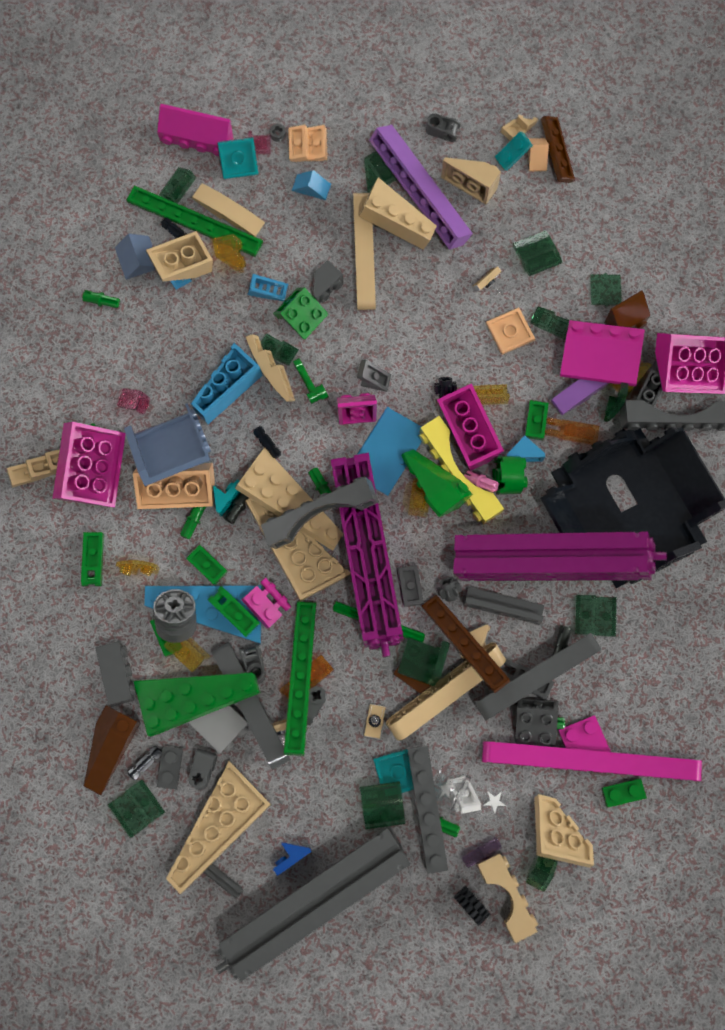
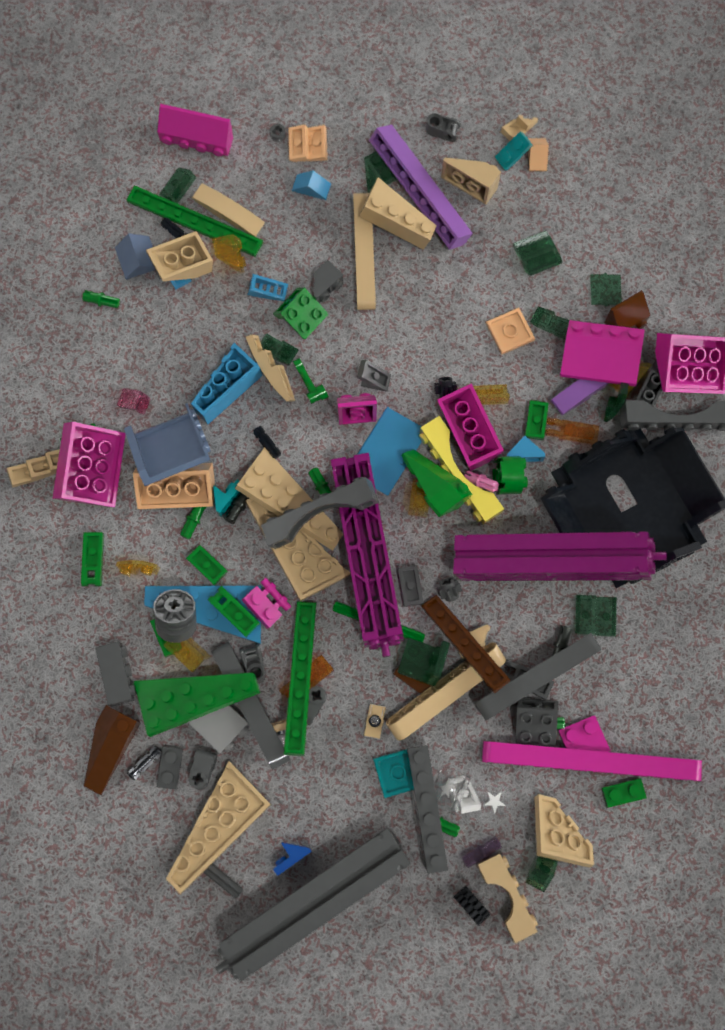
(136, 809): clear green slope -> none
(238, 158): teal tile -> none
(261, 142): clear pink bracket -> none
(382, 805): clear green slope -> none
(487, 280): piece -> none
(504, 605): dark grey fence -> none
(557, 149): reddish brown tile -> none

